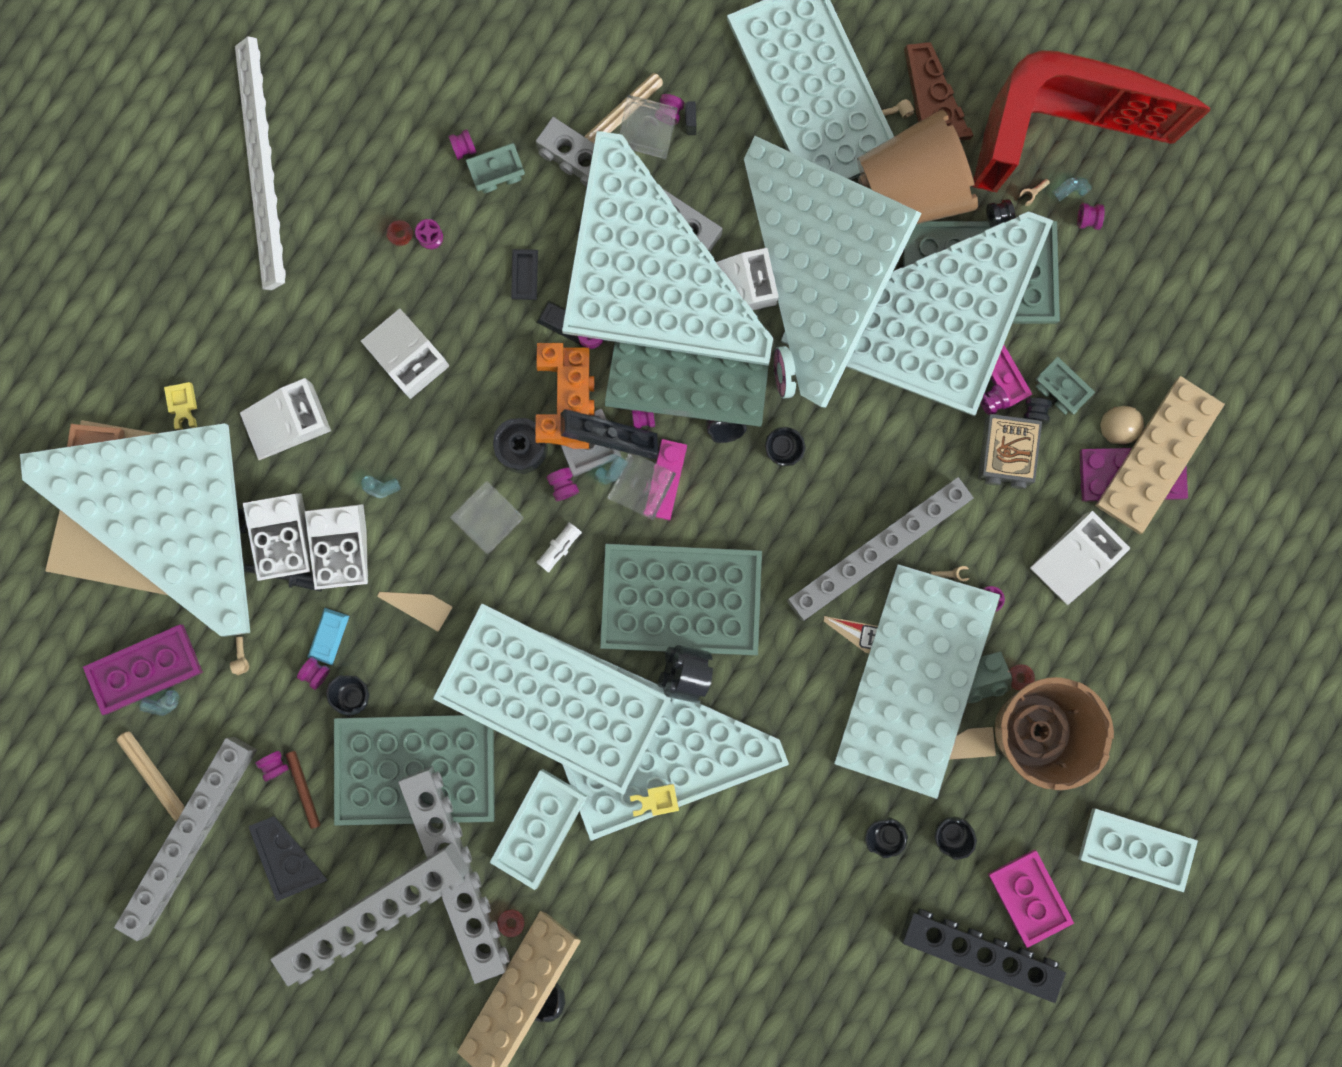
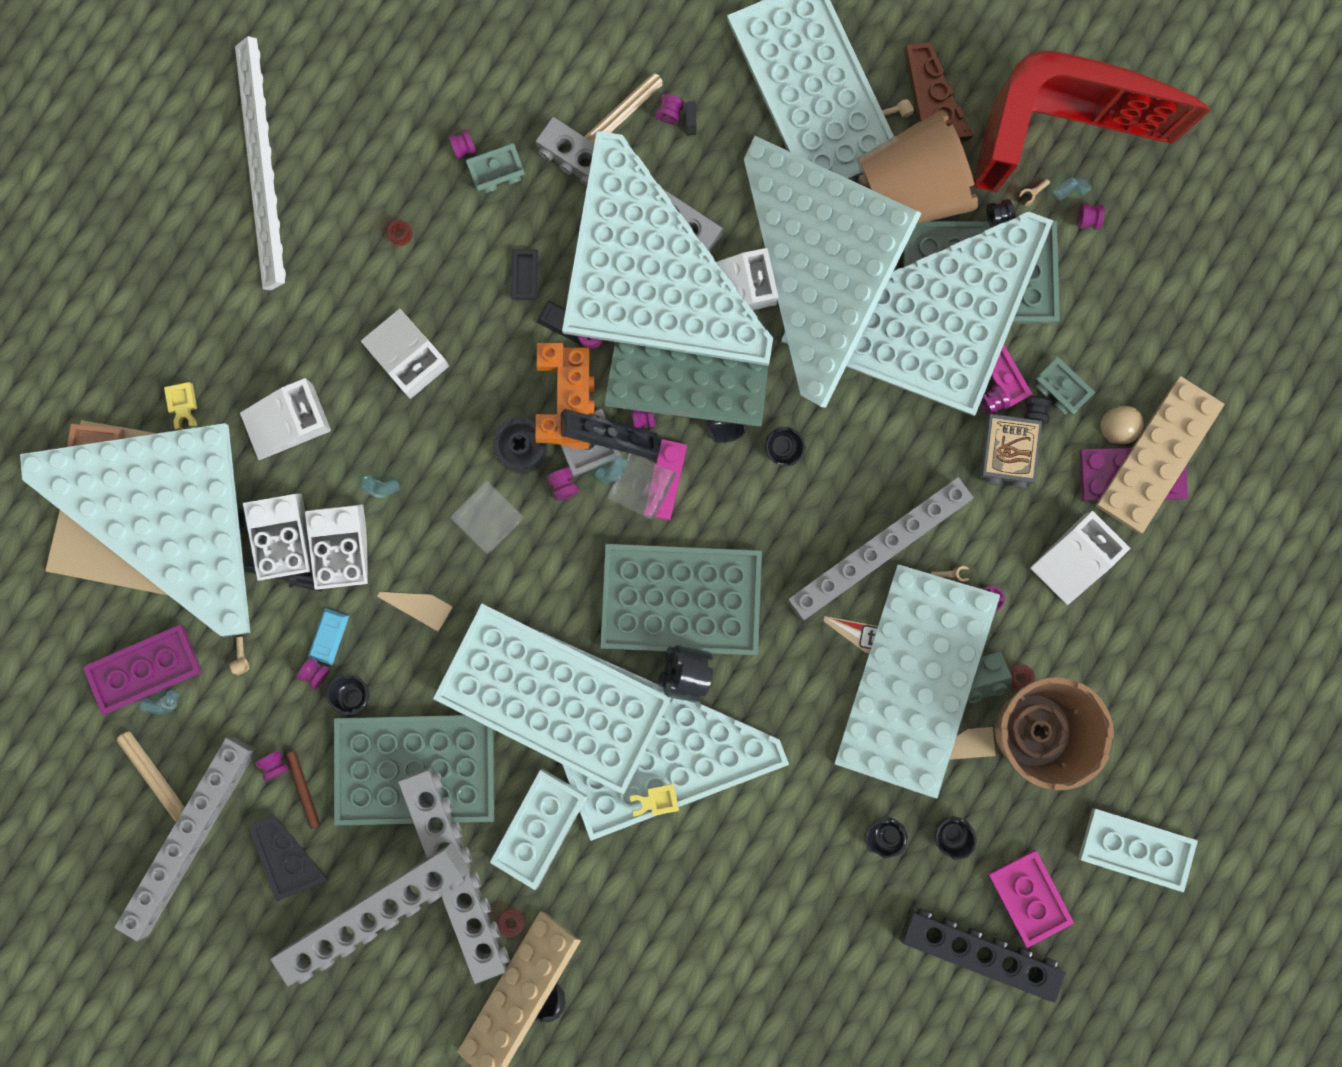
(425, 230): magenta wheel -> none
(559, 547): white pin -> none
(648, 126): clear tile -> none
(783, 370): light aqua tile -> none

